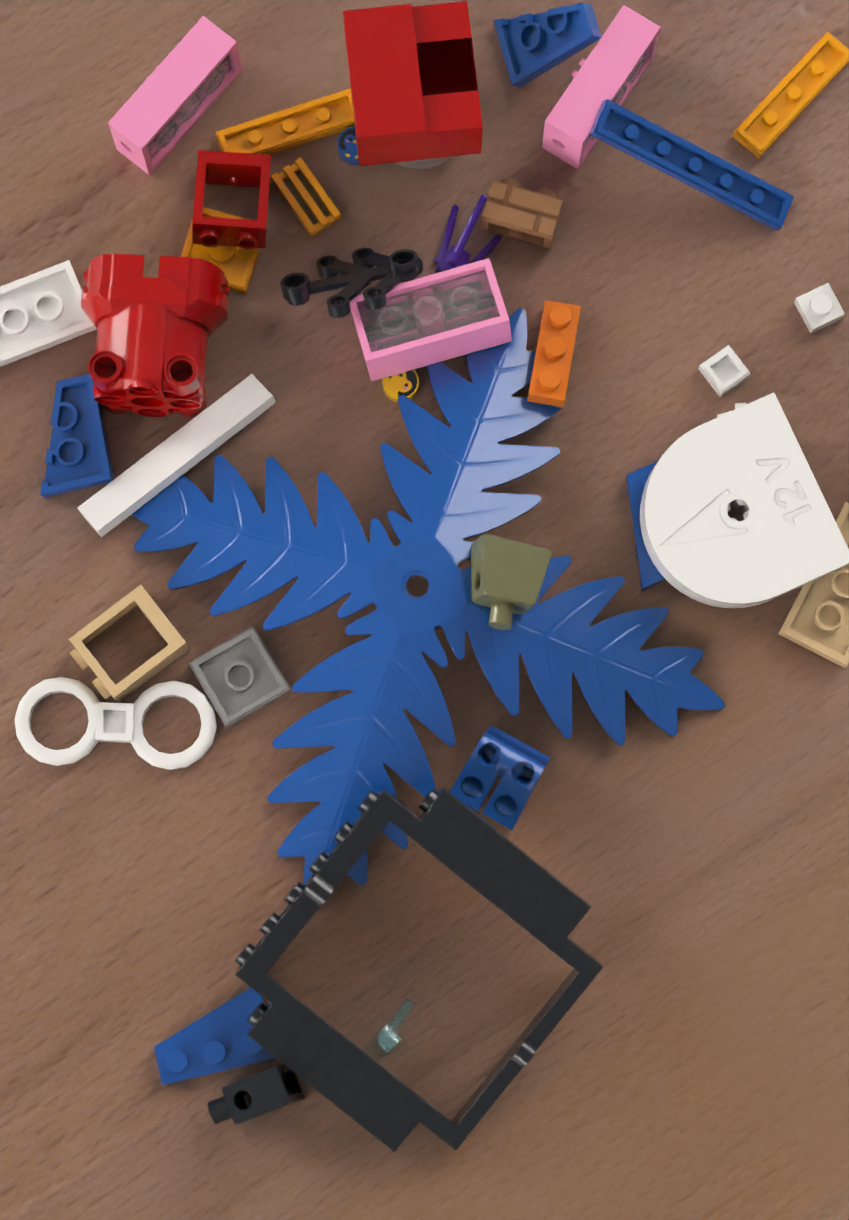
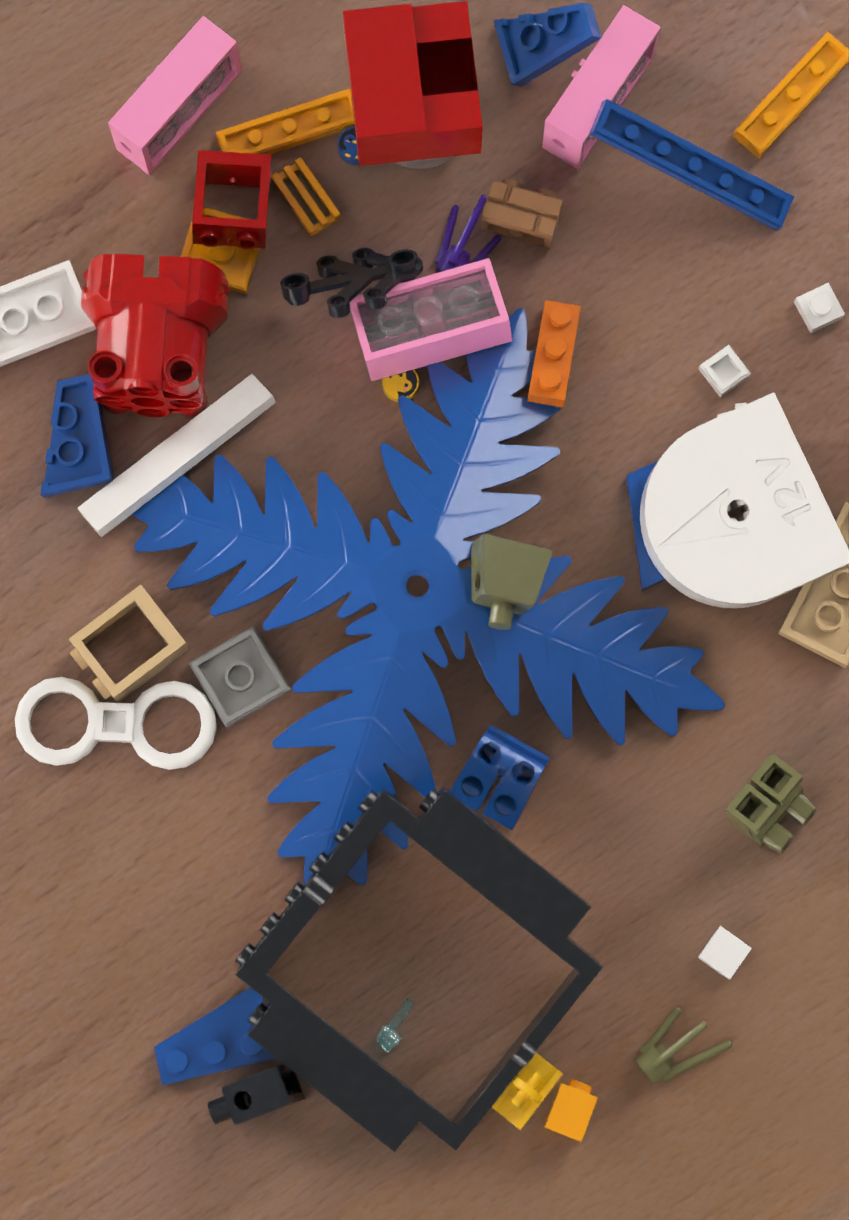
(527, 1091): none -> yellow hips
(571, 1110): none -> light orange brick
(658, 1061): none -> olive plant
(724, 952): none -> white tile
(767, 802): none -> olive hips

